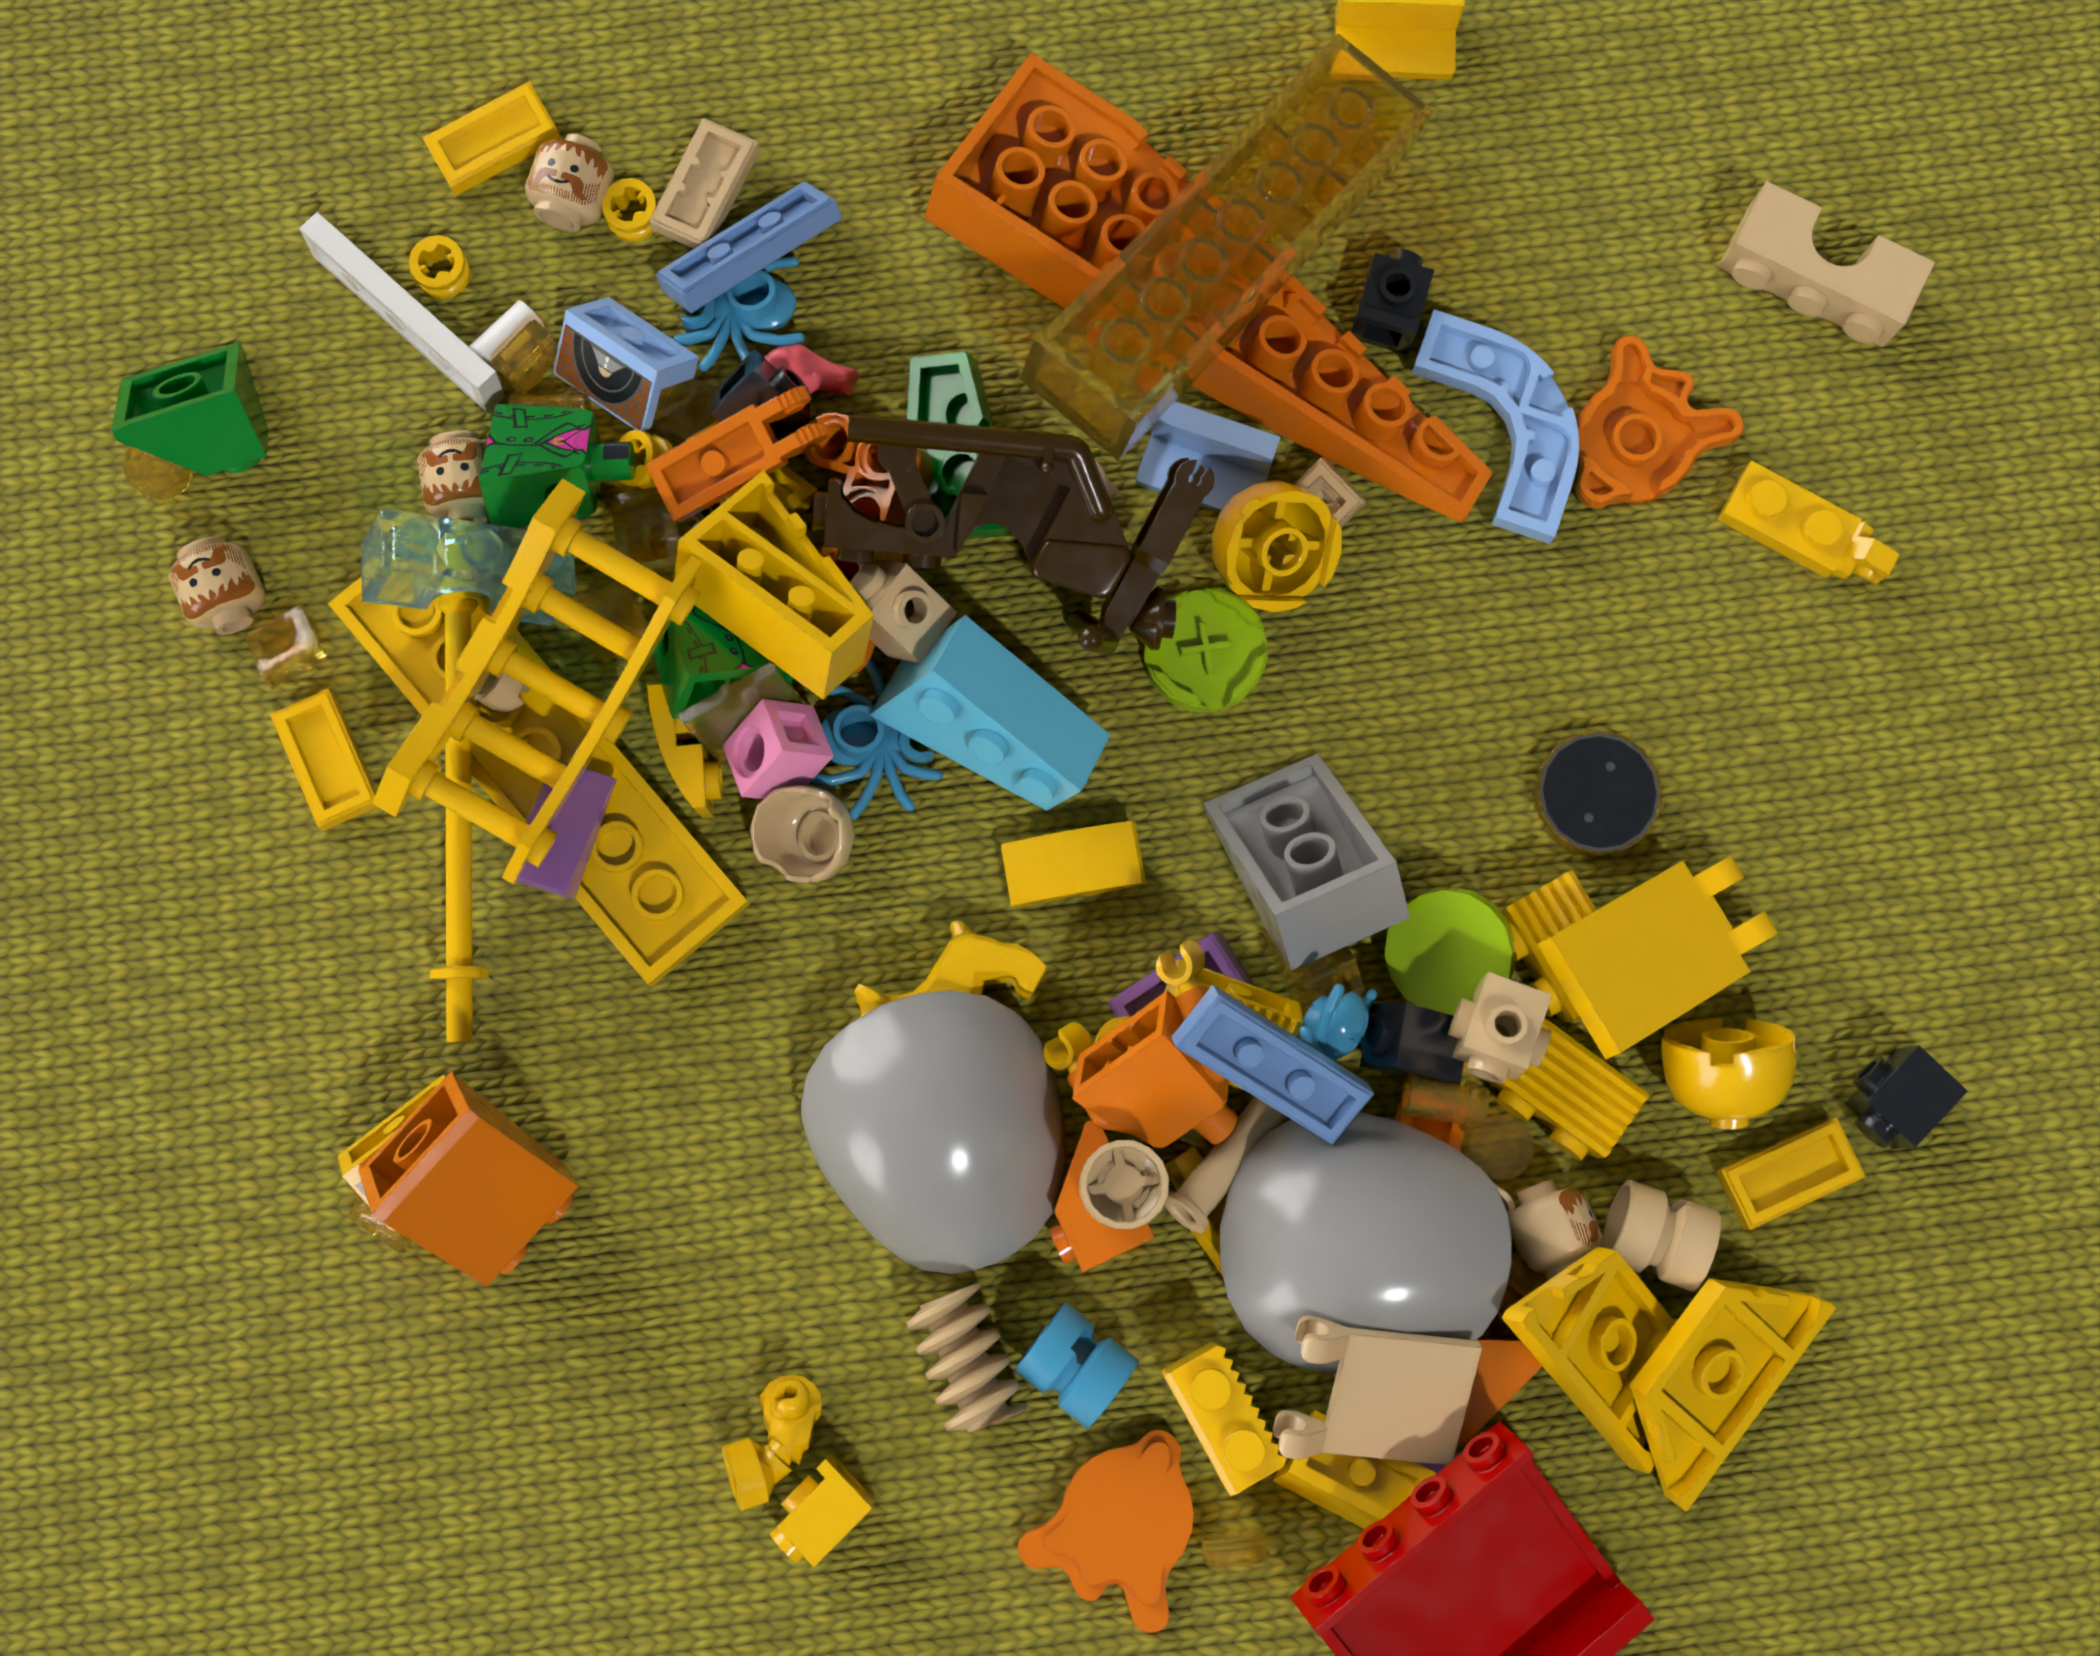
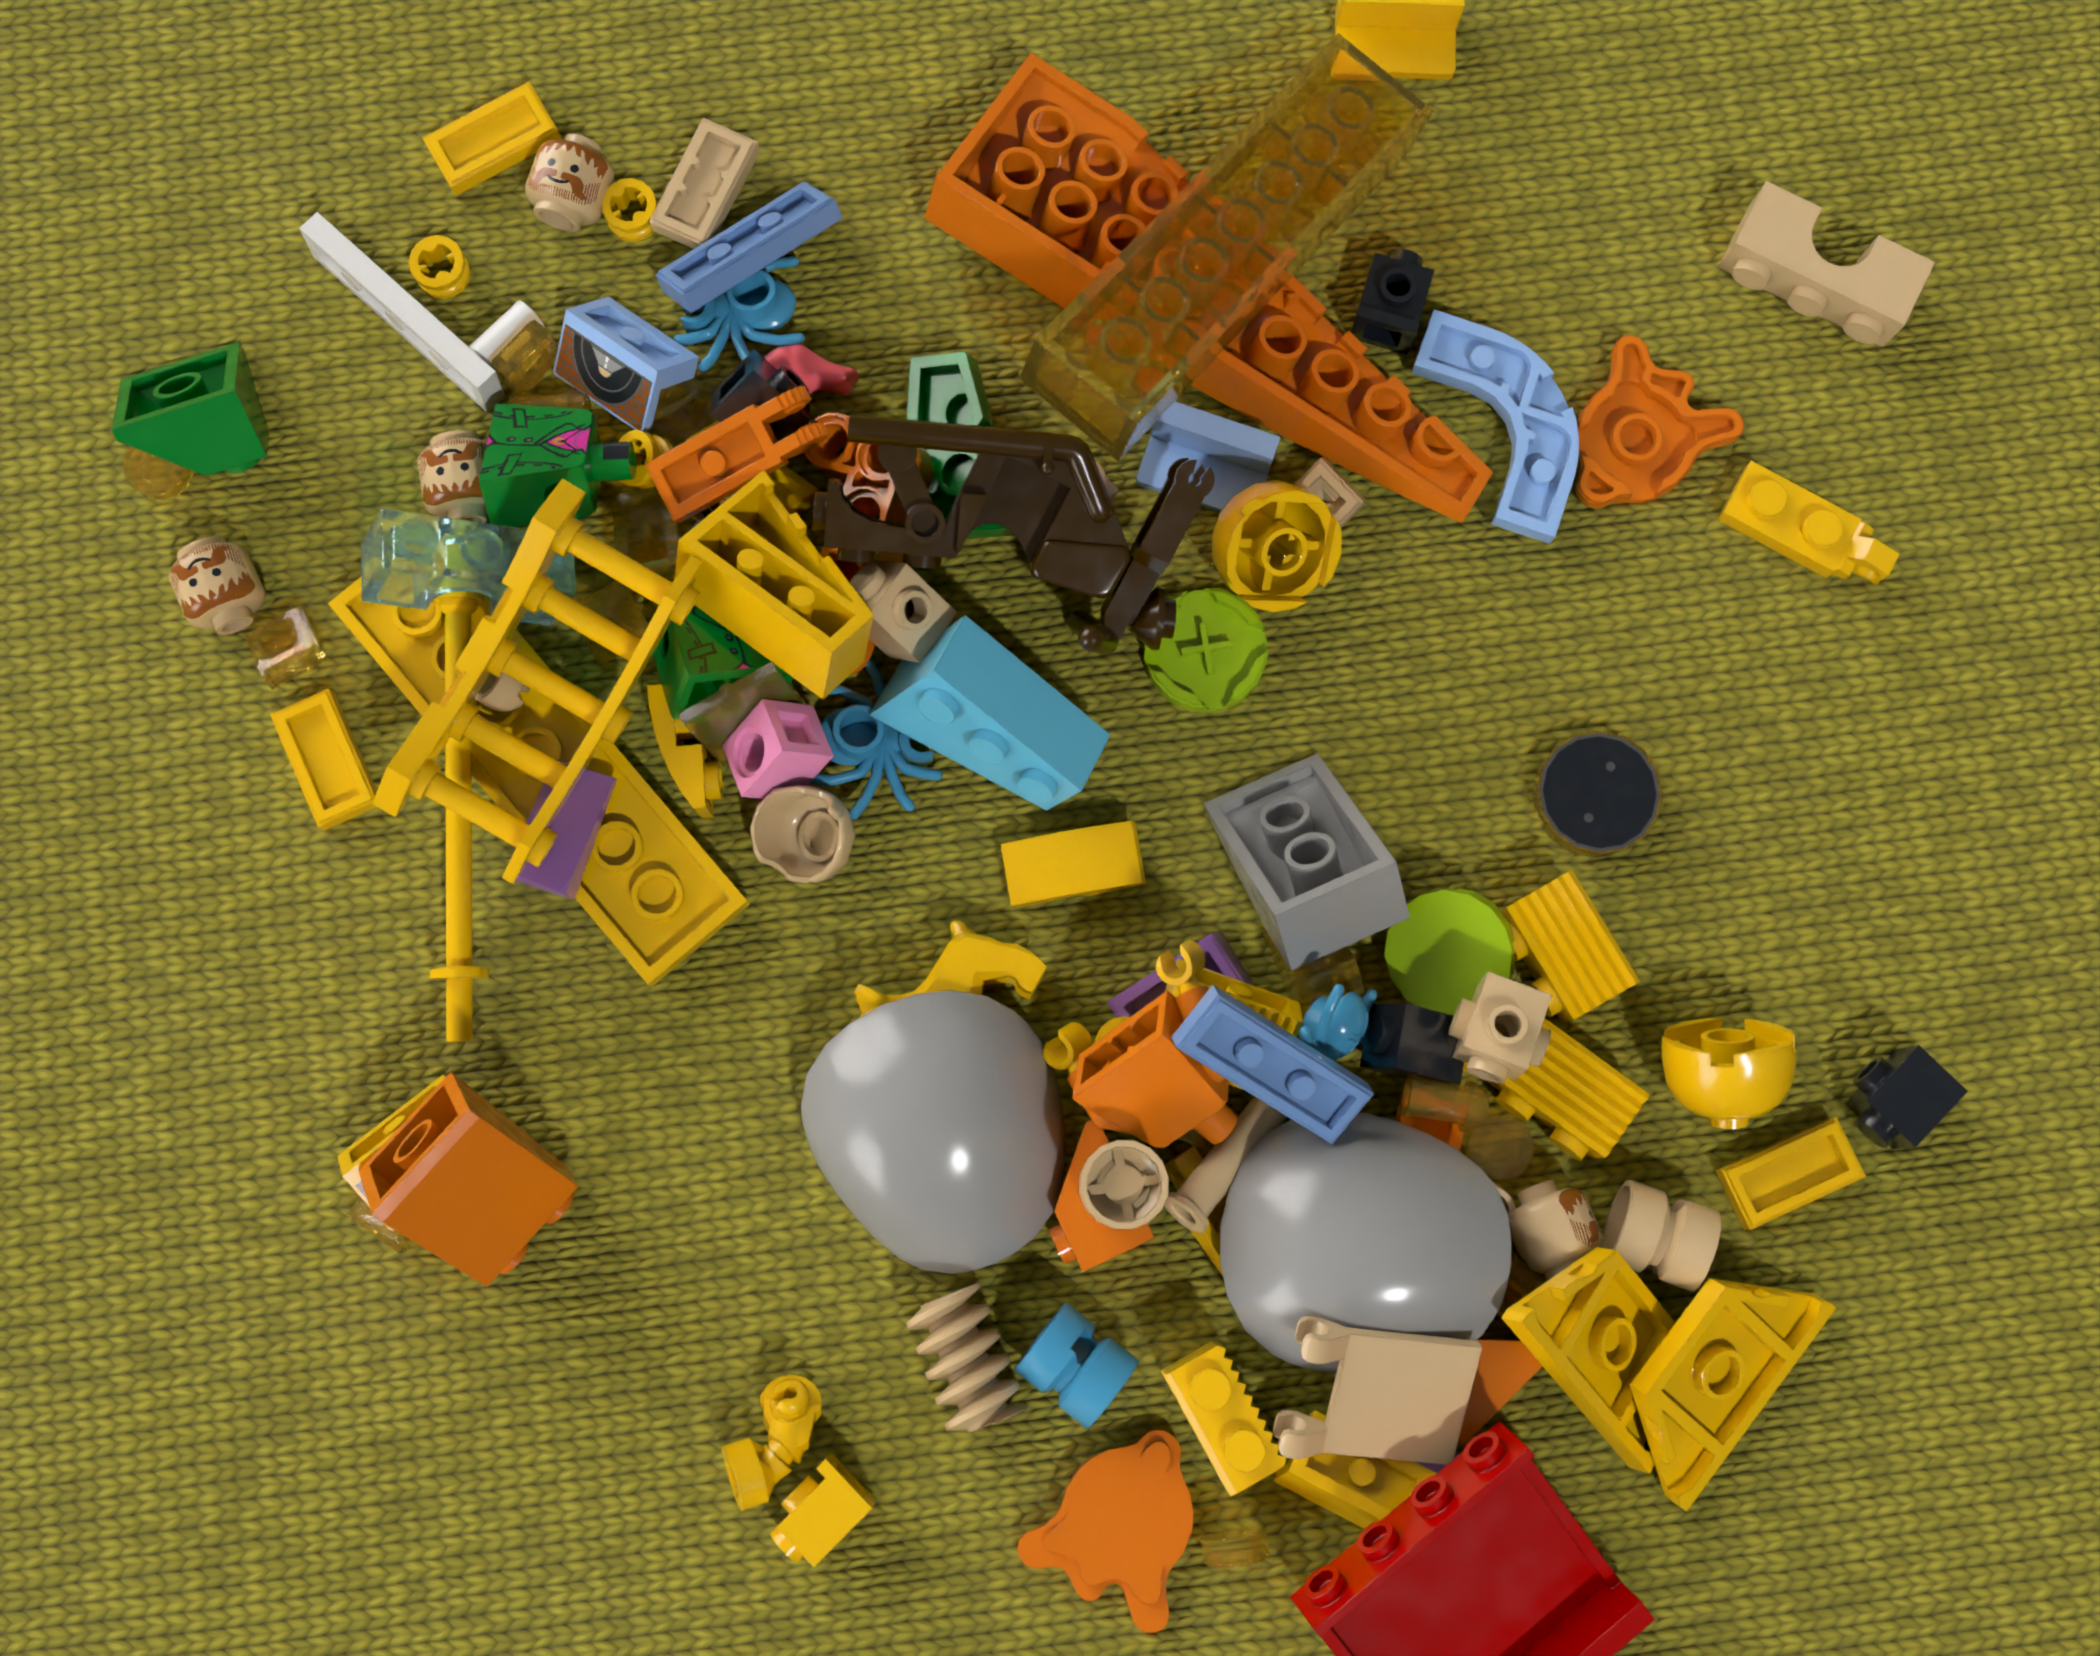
(1653, 954): yellow tile -> none

